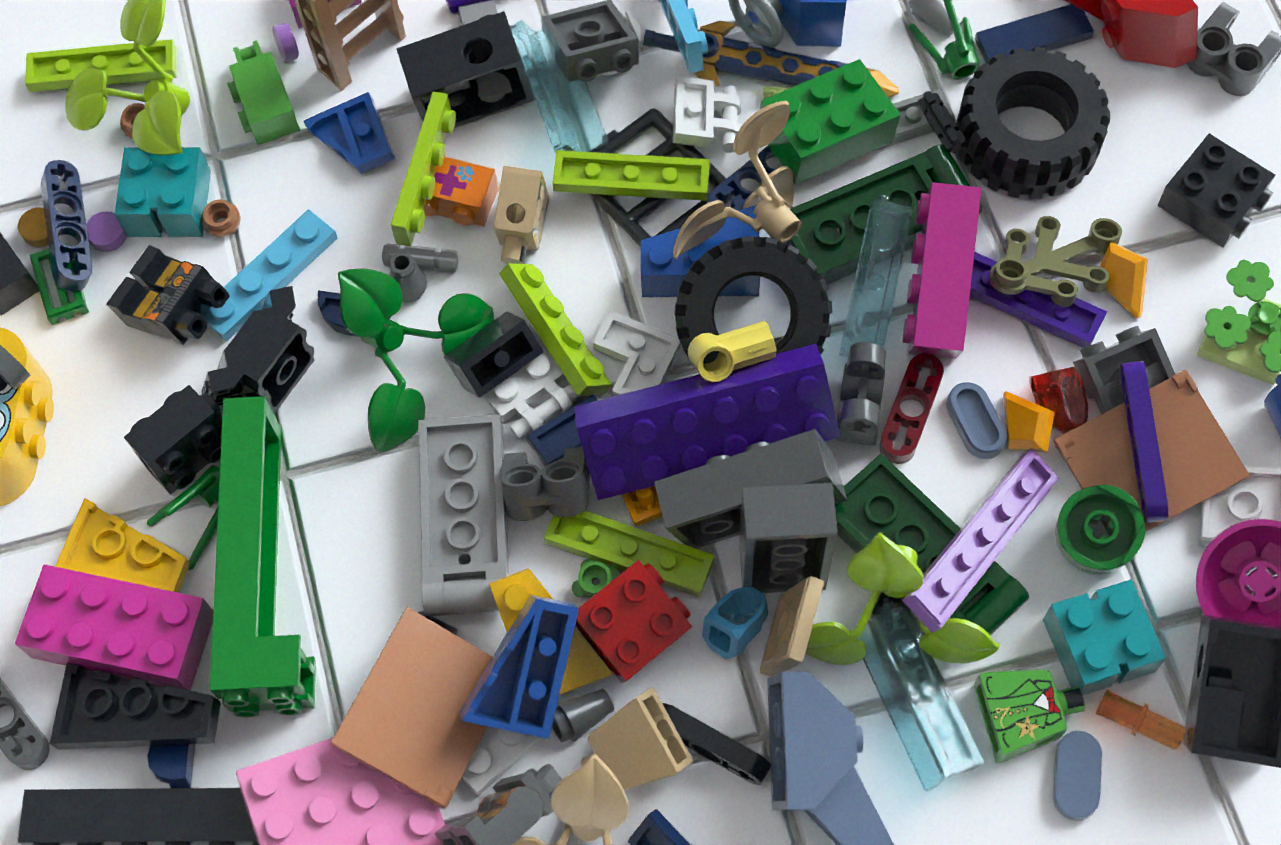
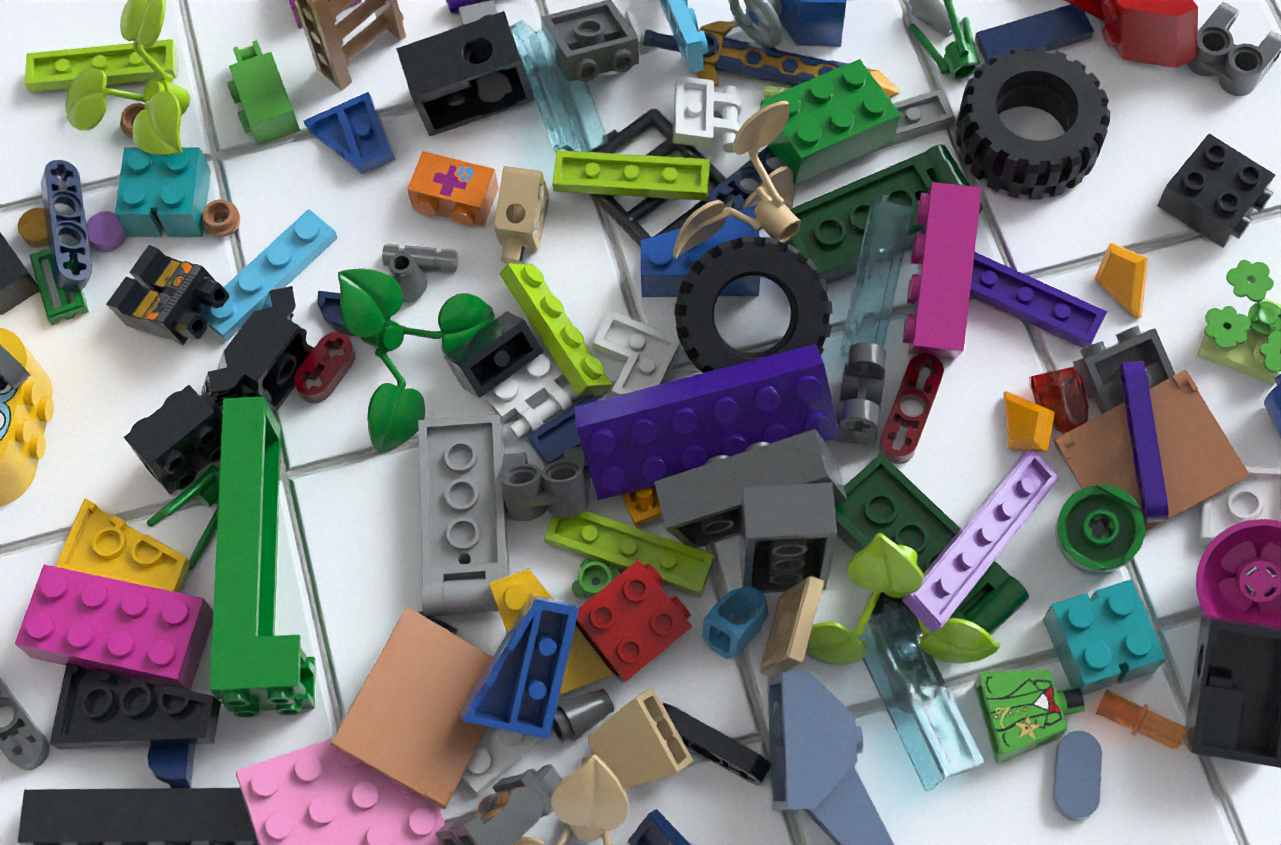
(285, 42): medium lavender tile -> none
(321, 365): none -> dark red beam
(420, 178): lime plate -> none
(735, 348): light yellow piece -> none
(941, 122): black axle -> none
(976, 420): sand blue tile -> none
(1014, 276): olive plant -> none

